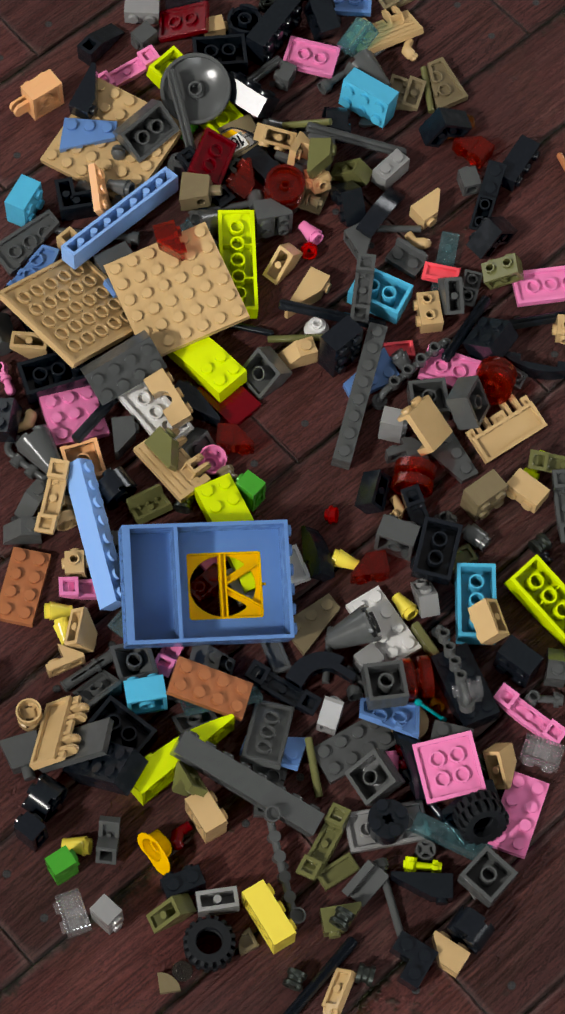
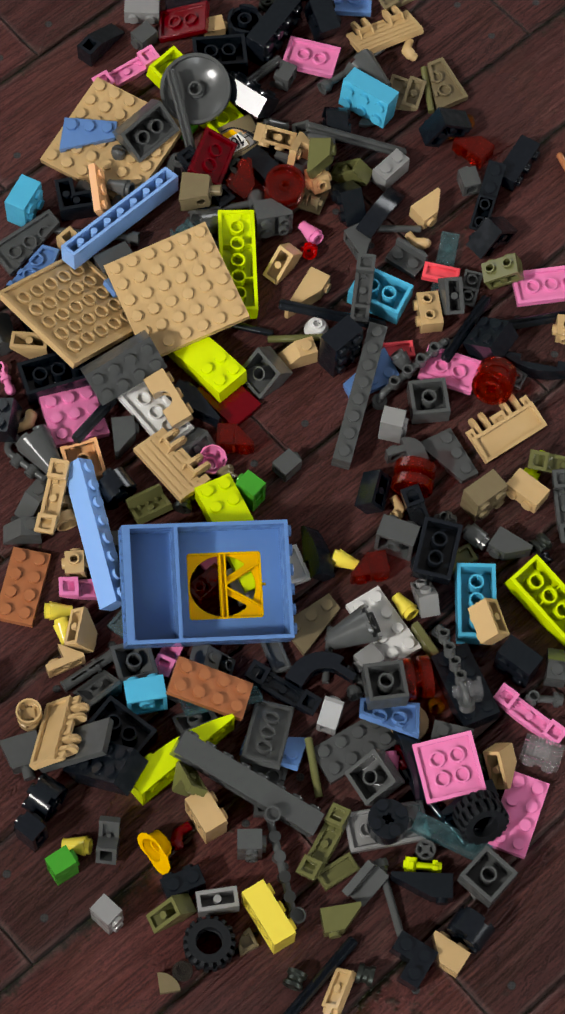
(39, 96): light nougat brick -> none
(73, 913): clear brick -> none
(85, 100): black slope -> none
(164, 447): olive slope -> none
(168, 239): clear red slope -> none
(250, 845): none -> dark grey brick
(287, 464): none -> dark grey brick
(303, 123): olive bar -> none
(331, 514): red plate -> none
(341, 918): pearl dark grey wheel -> none
(357, 37): clear light blue hinge -> none
(418, 702): teal hinge -> none
(426, 423): tan panel -> none
(468, 402): dark grey brick -> none
(508, 546): none -> dark grey slope

